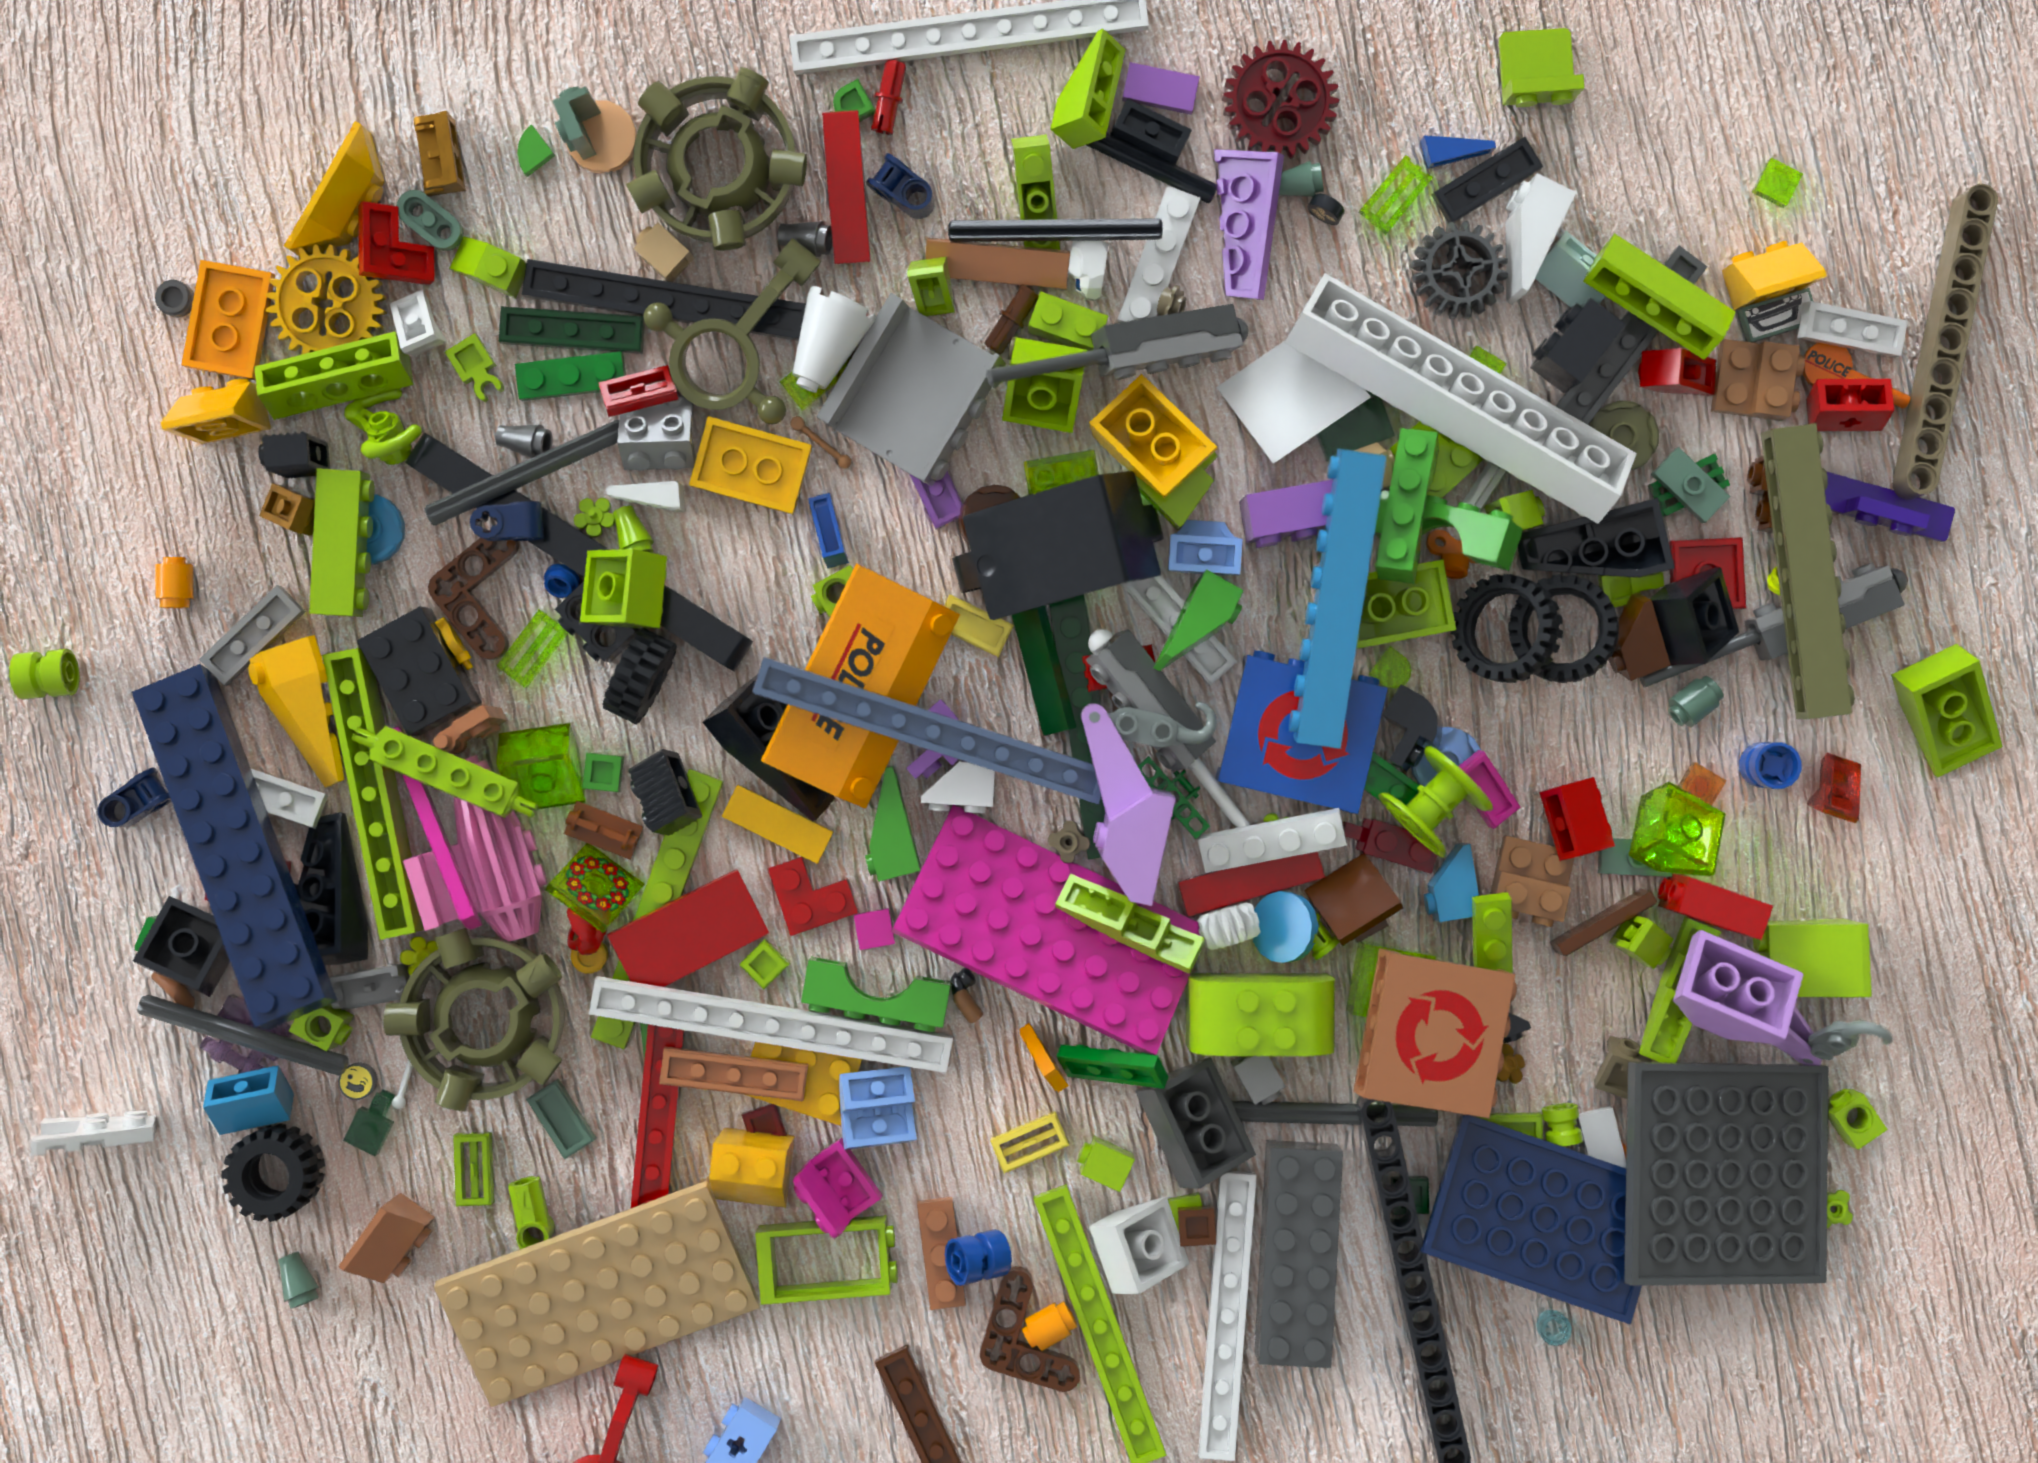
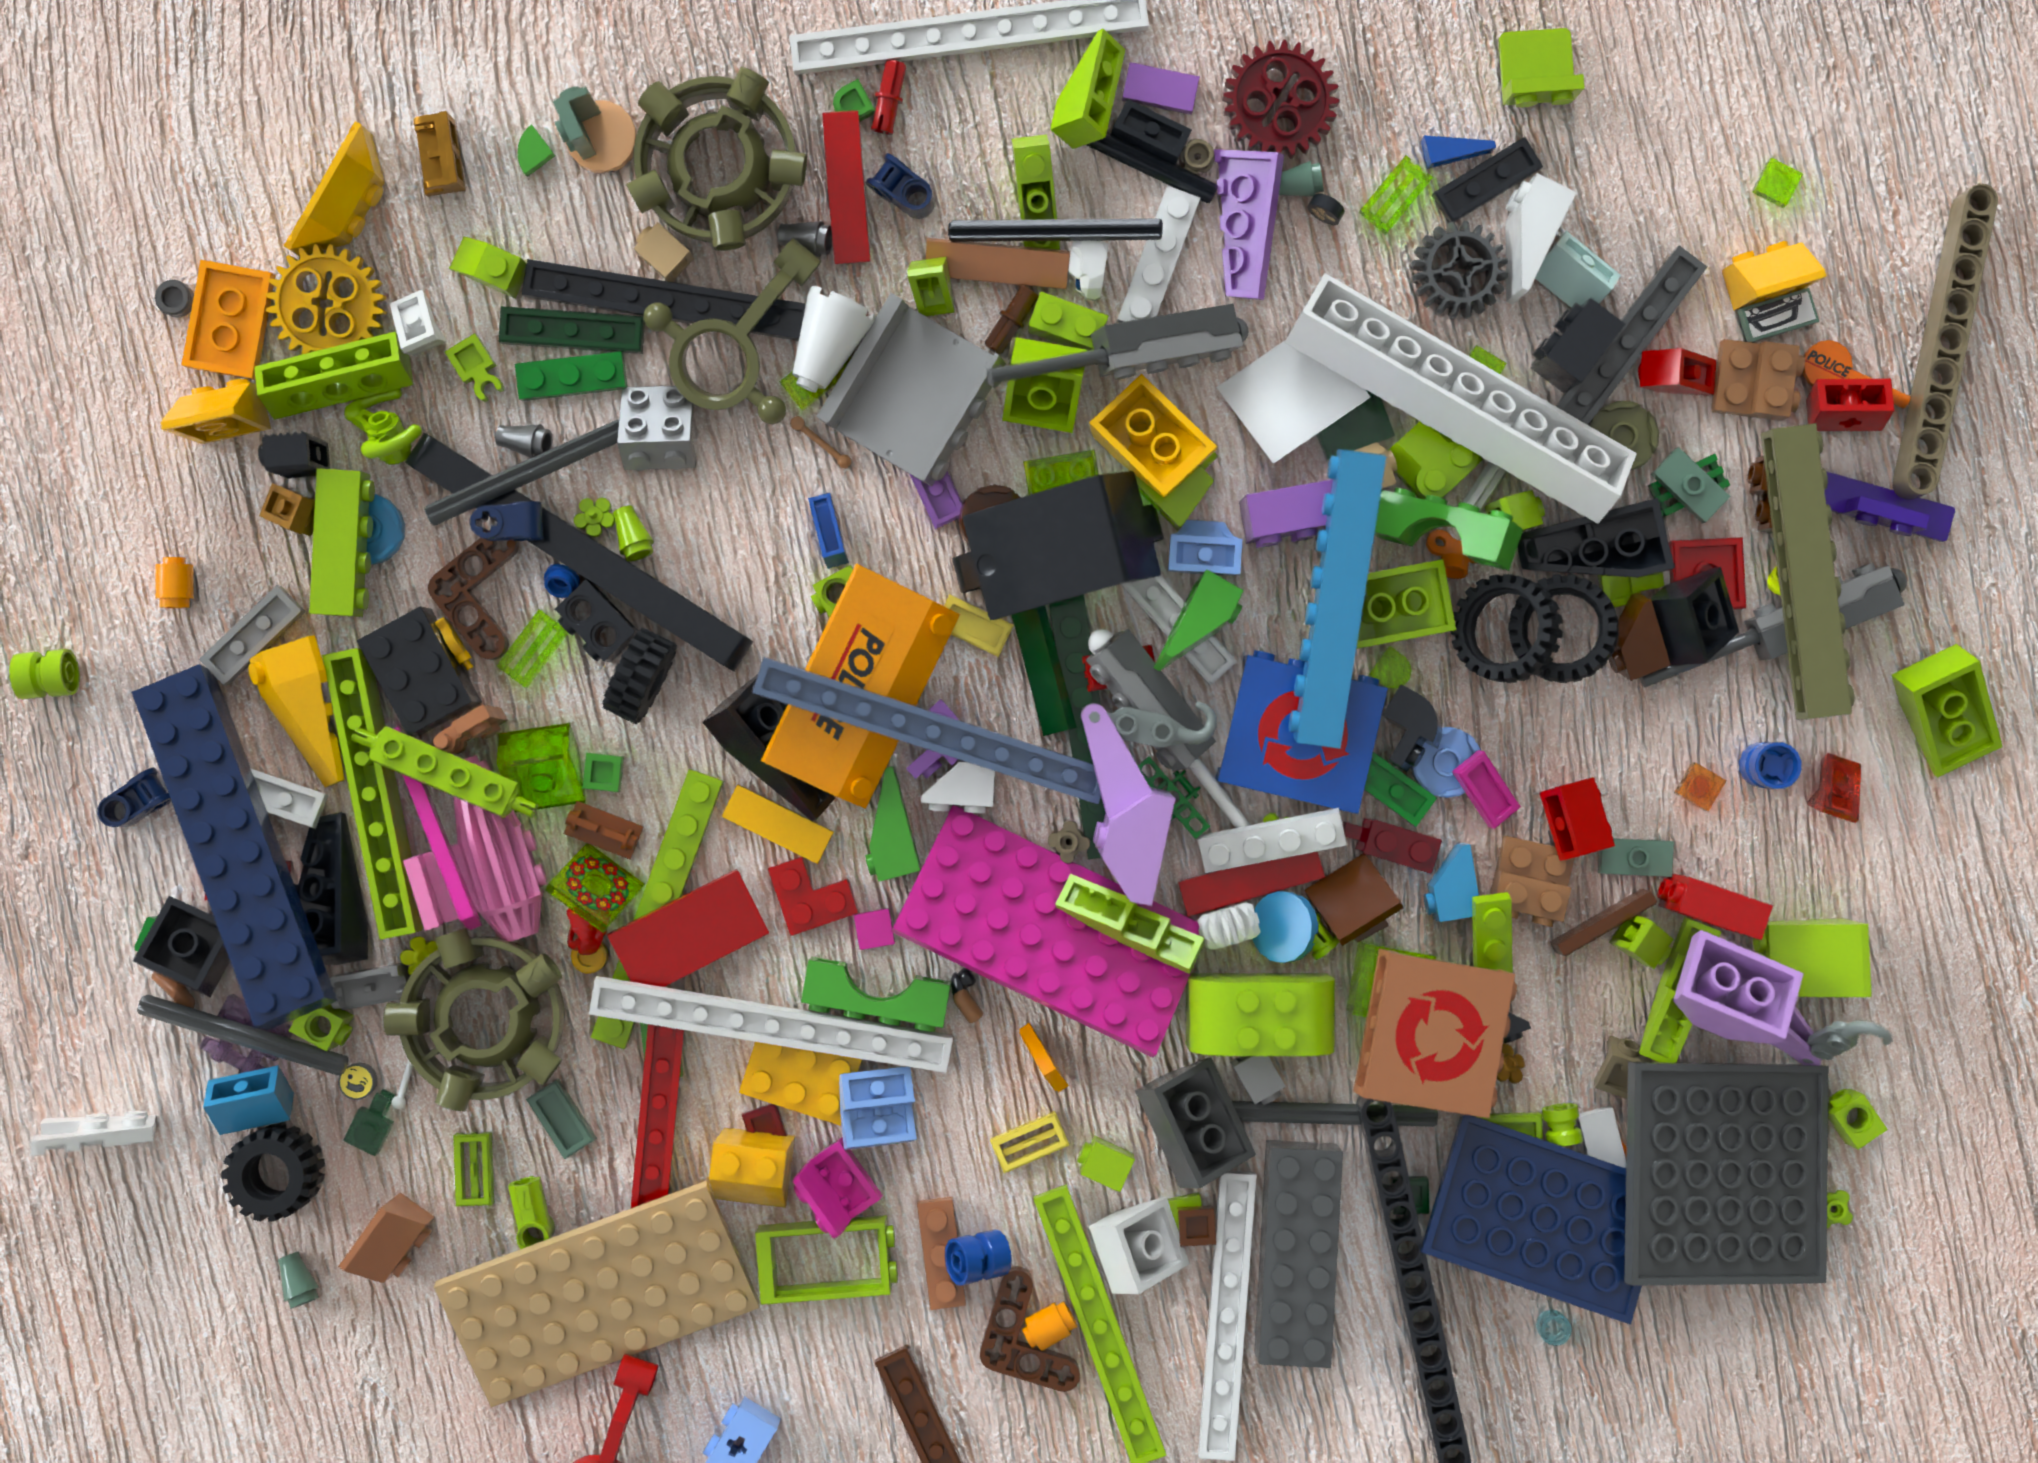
(382, 252): red plate -> none
(431, 221): sand green plate -> none
(623, 588): lime slope -> none
(639, 395): red tile -> none
(659, 495): white slope -> none
(664, 793): black brick -> none
(733, 1073): nougat tile -> none
(750, 465): yellow plate -> none
(764, 963): lime tile -> none
(1112, 1066): green plate -> none
(1171, 301): dark tan plate -> none
(1200, 147): none -> dark tan plate
(1406, 505): bright green arch -> none
(1436, 801): lime piece -> none
(1659, 296): lime brick -> none
(1677, 832): clear neon green slope -> none
(1695, 701): sand green brick -> none
(1852, 329): white plate -> none

